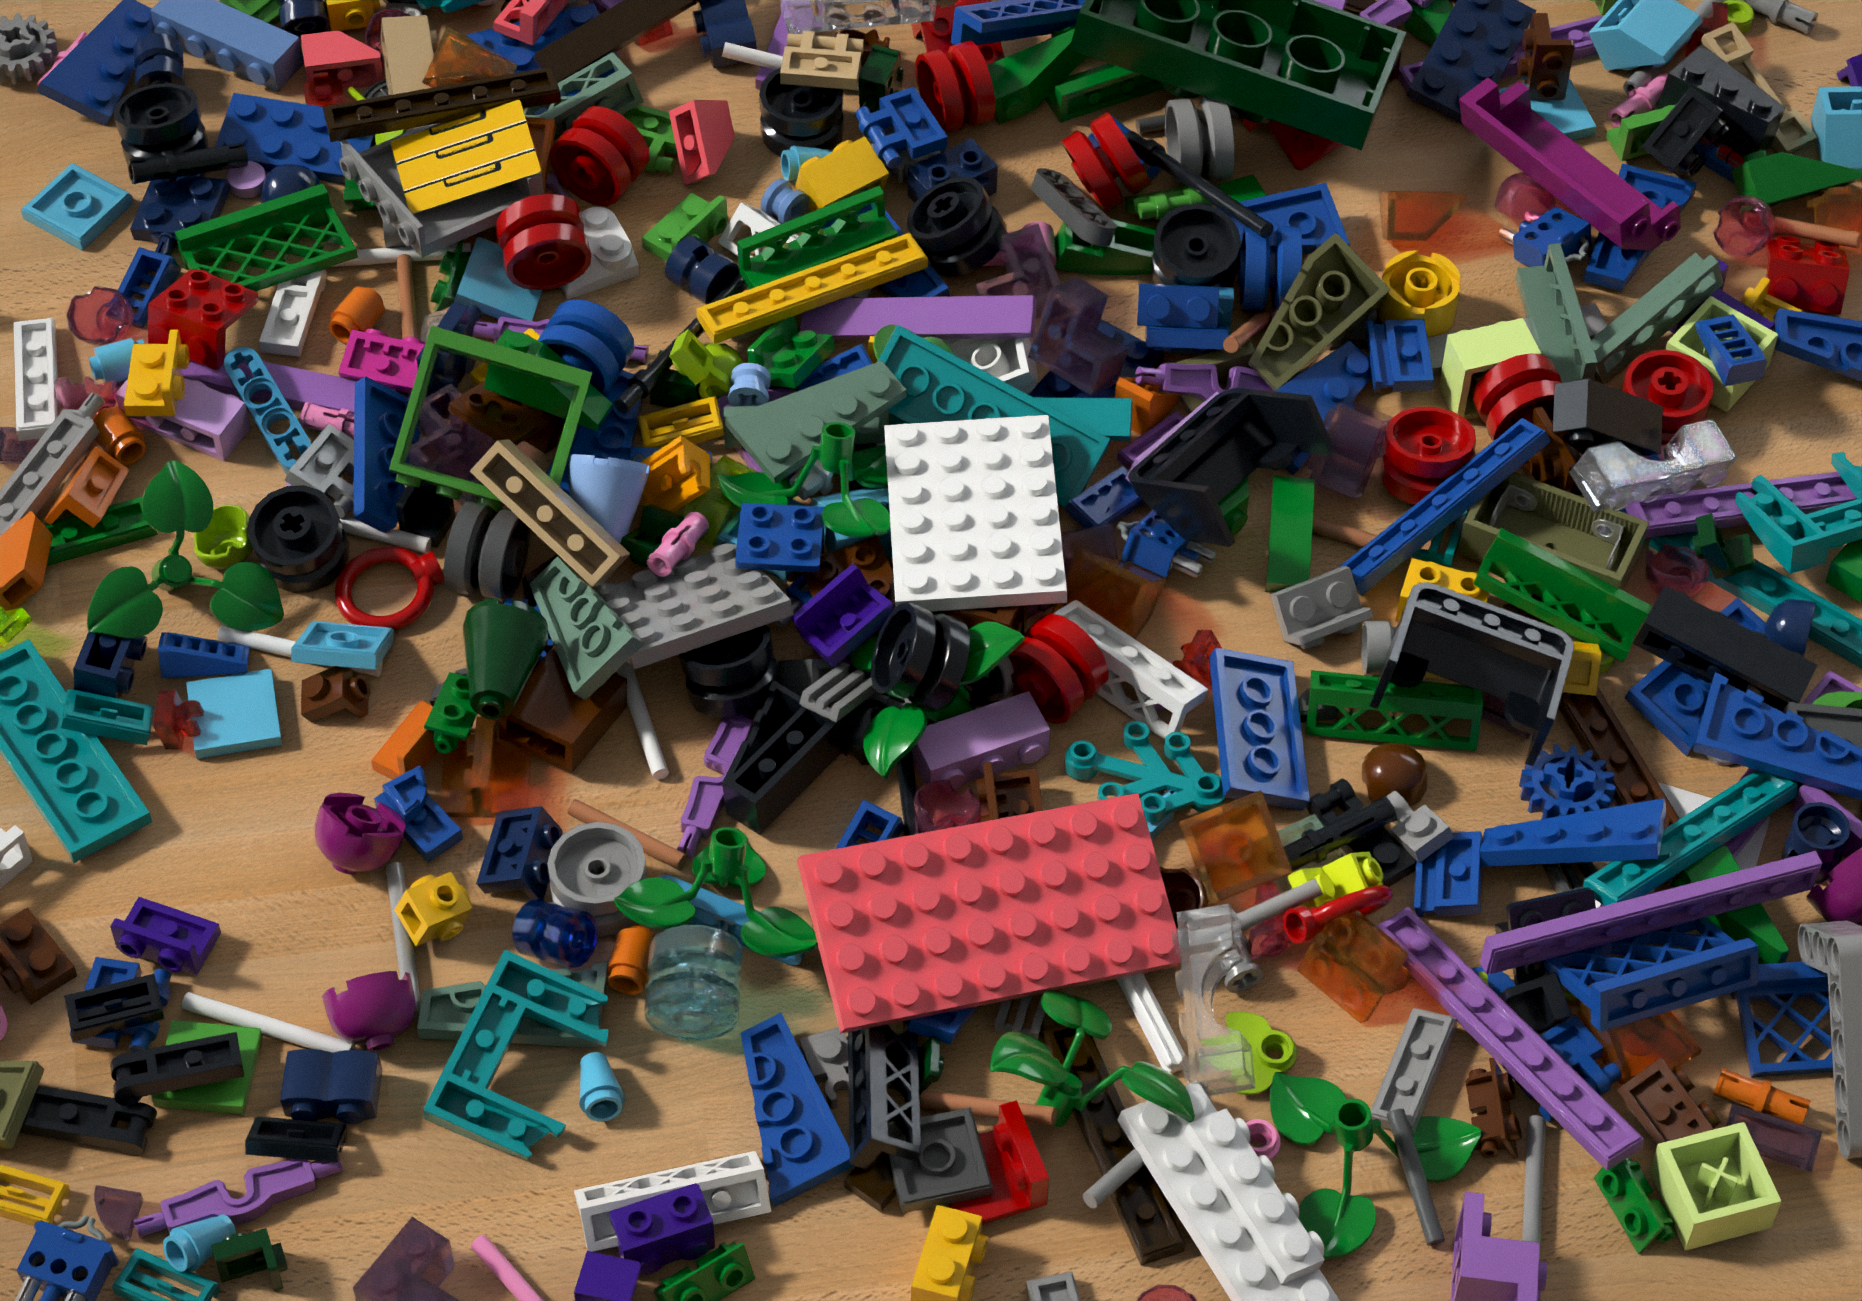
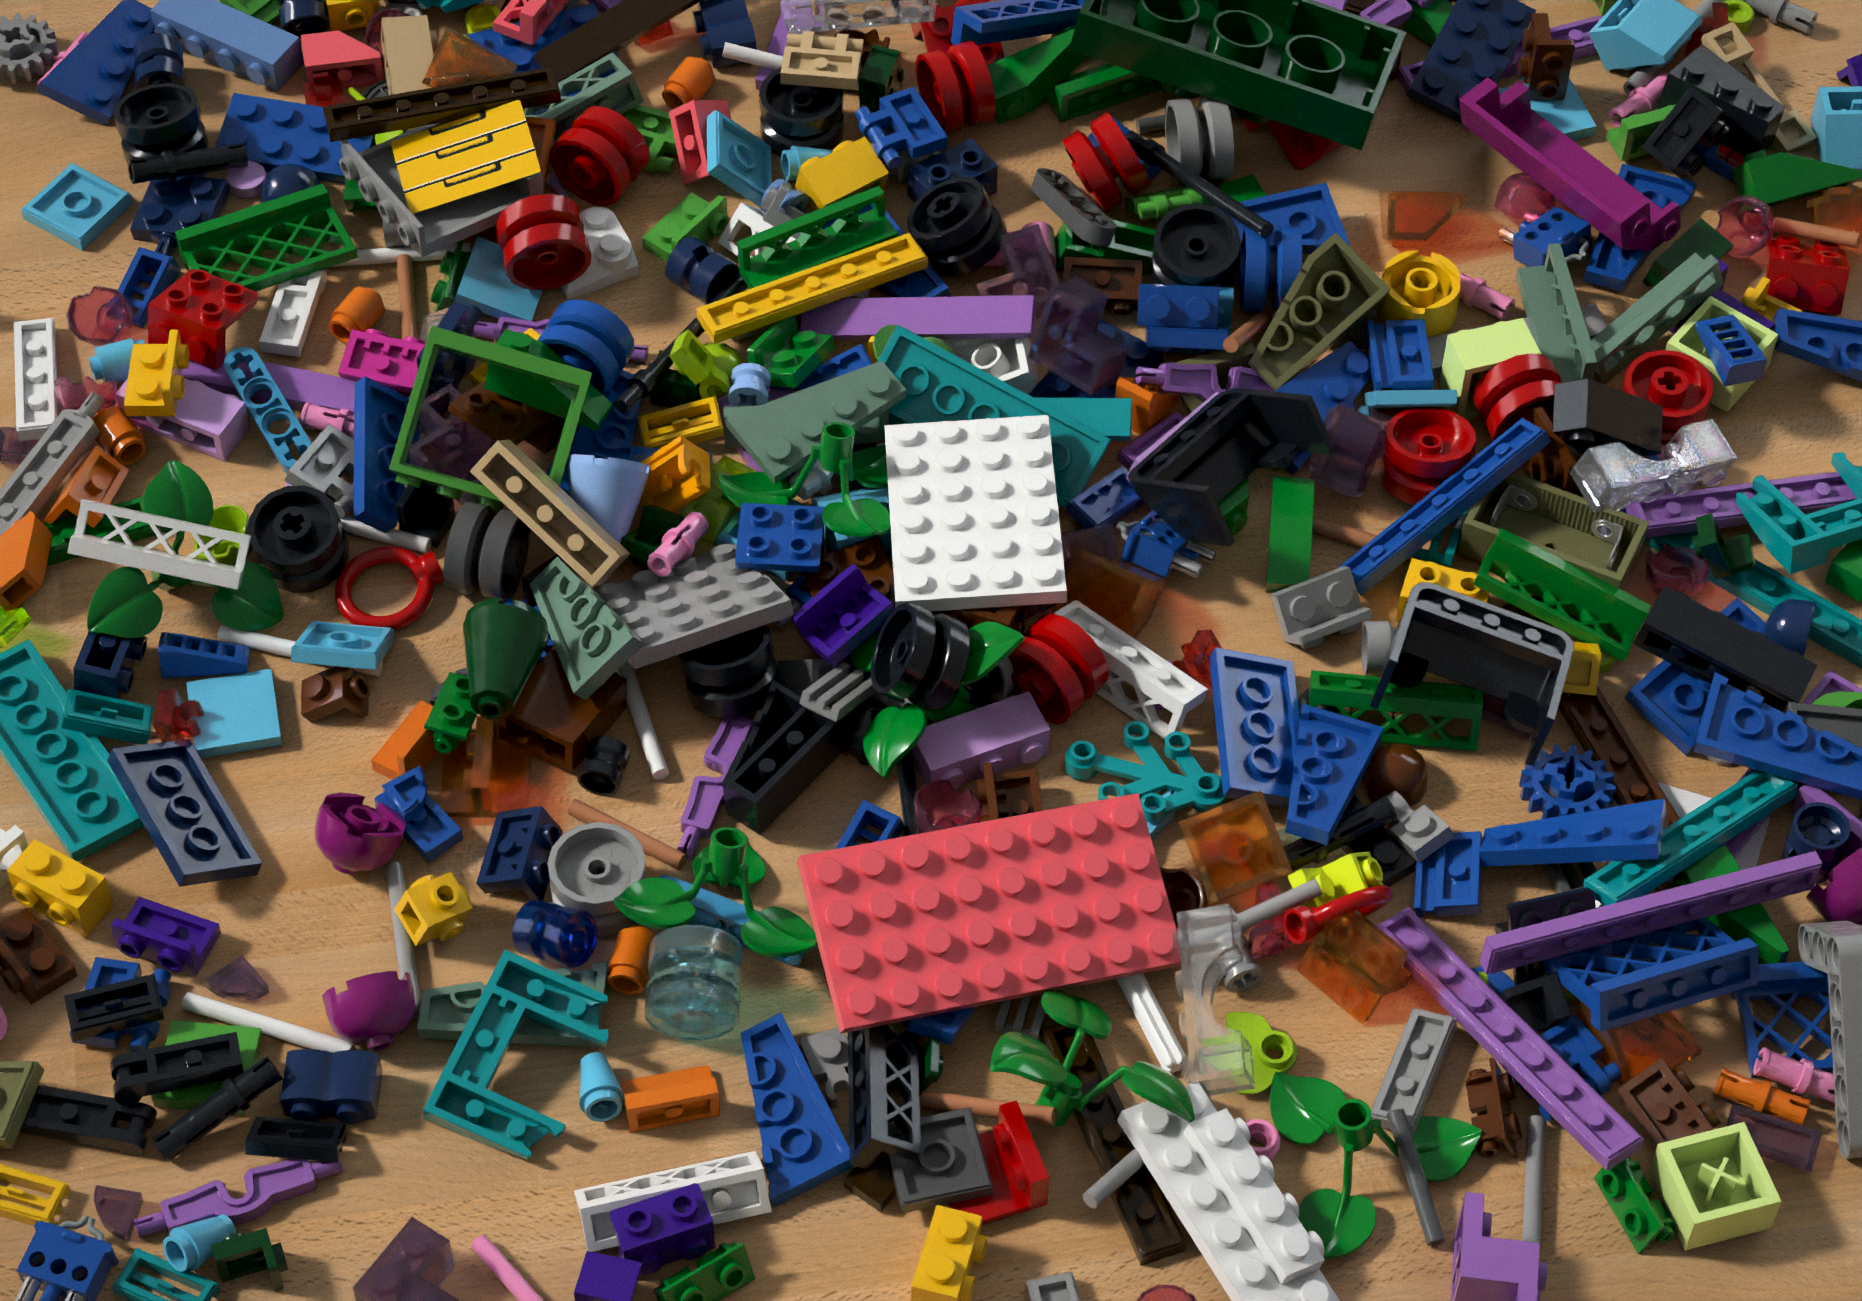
(60, 888): none -> yellow brick
(154, 559): none -> white fence
(184, 812): none -> dark blue plate
(207, 1115): none -> black pin
(237, 981): none -> tile
(481, 17): none -> neon yellow tile
(602, 769): none -> black wheel
(670, 1098): none -> orange panel
(688, 82): none -> orange brick
(738, 157): none -> medium azure tile
(774, 213): none -> light grey bracket
(1112, 276): none -> reddish brown bracket
(1327, 770): none -> blue wing
(1410, 399): none -> medium azure tile
(1476, 293): none -> bright pink pin
(1699, 239): none -> dark green hinge
(1798, 1075): none -> bright pink pin

